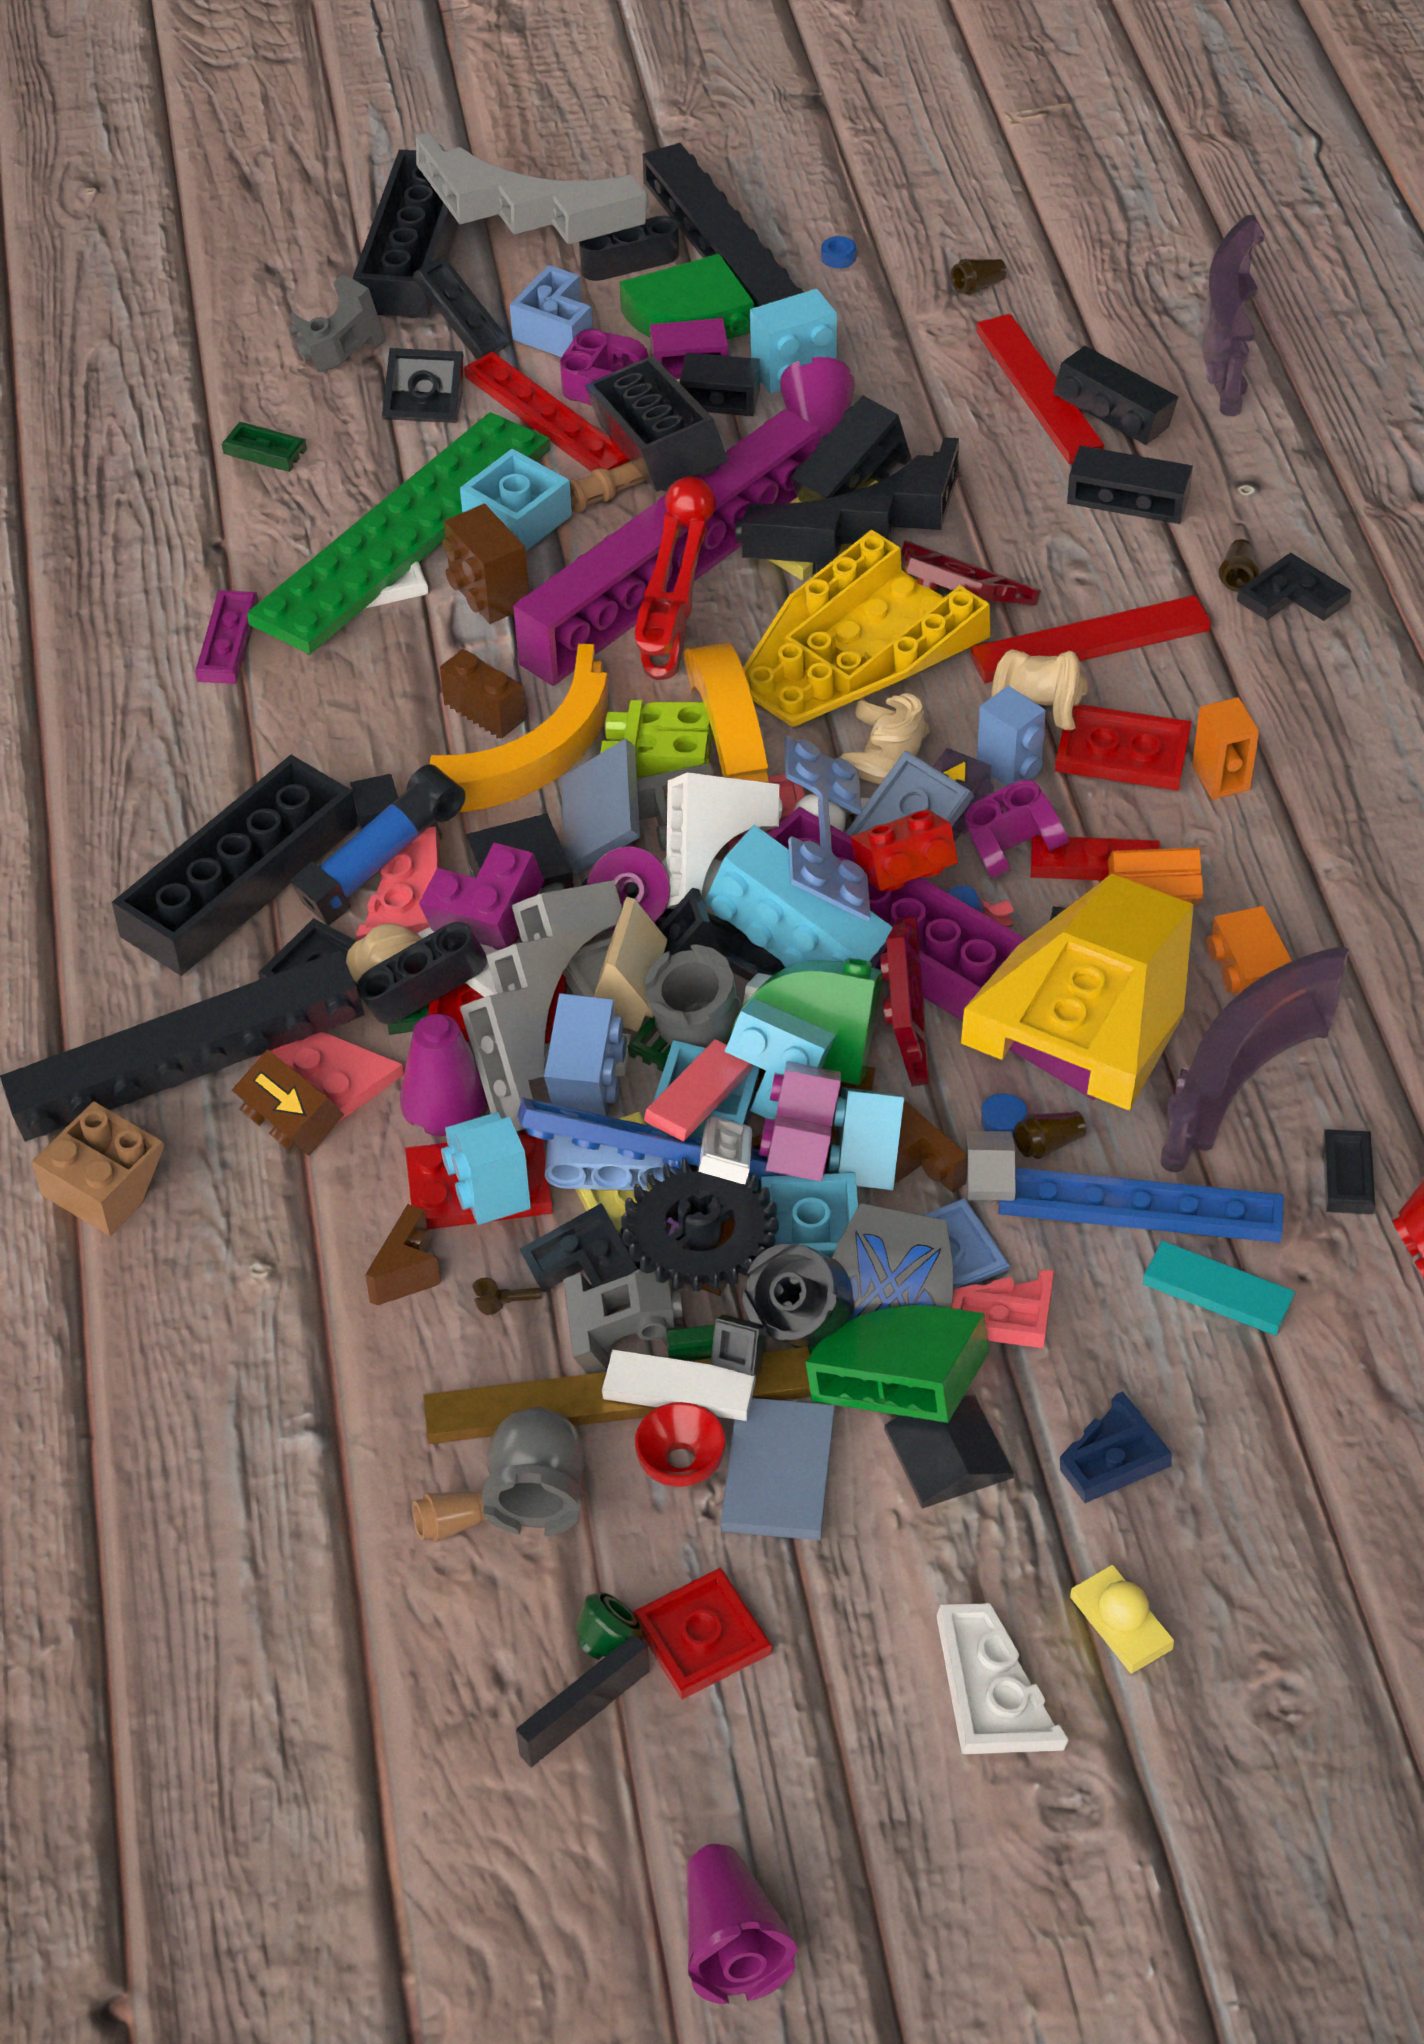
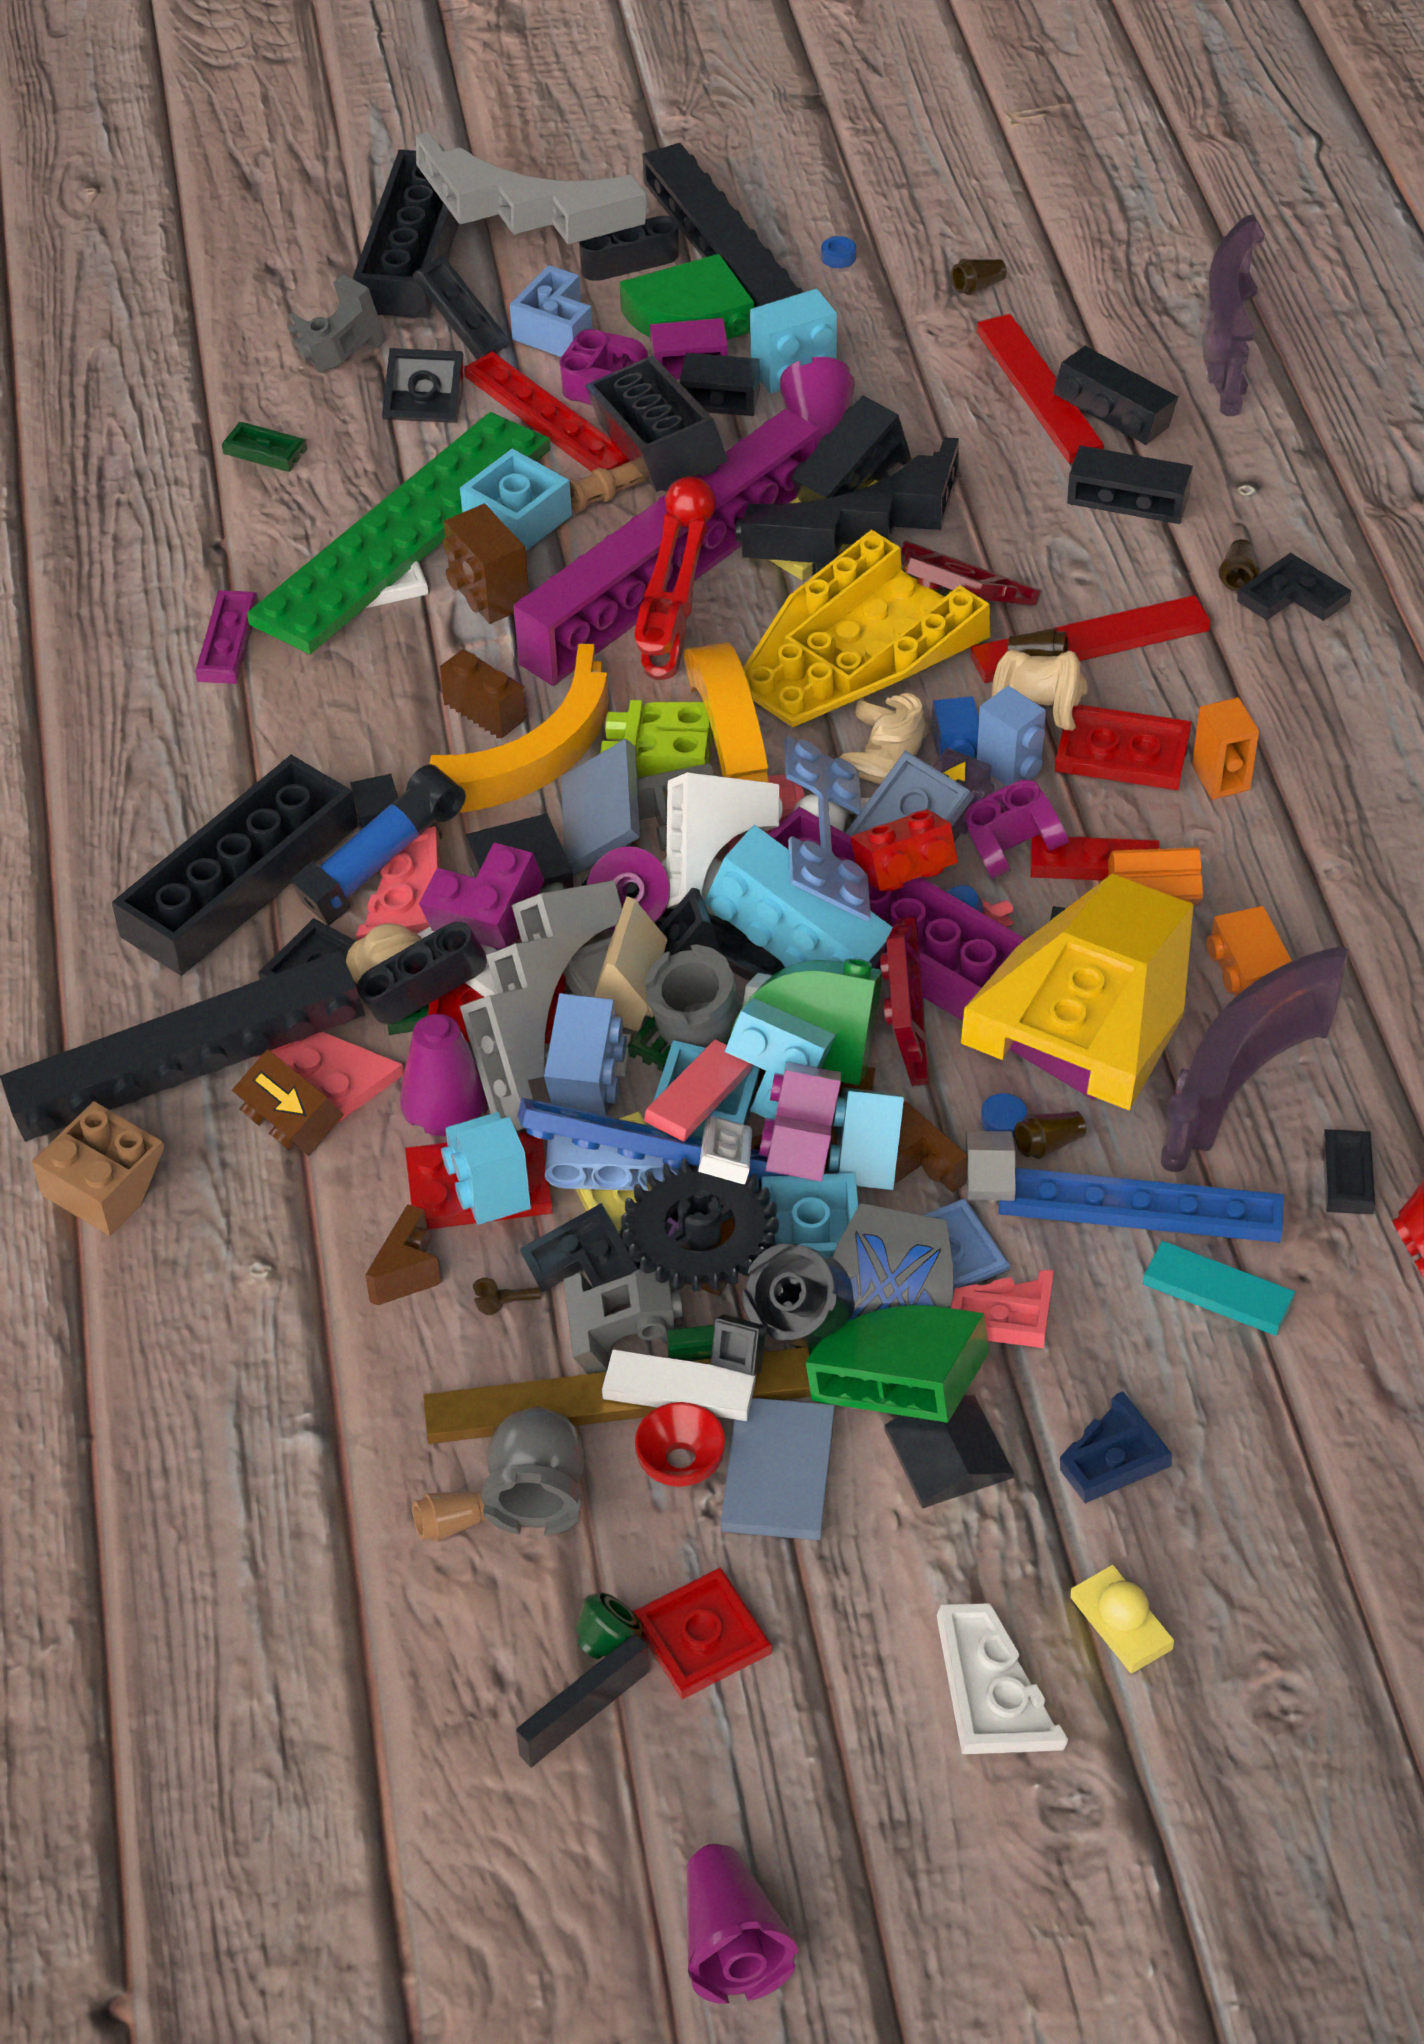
(955, 725): none -> blue brick
(1040, 643): none -> dark brown cone

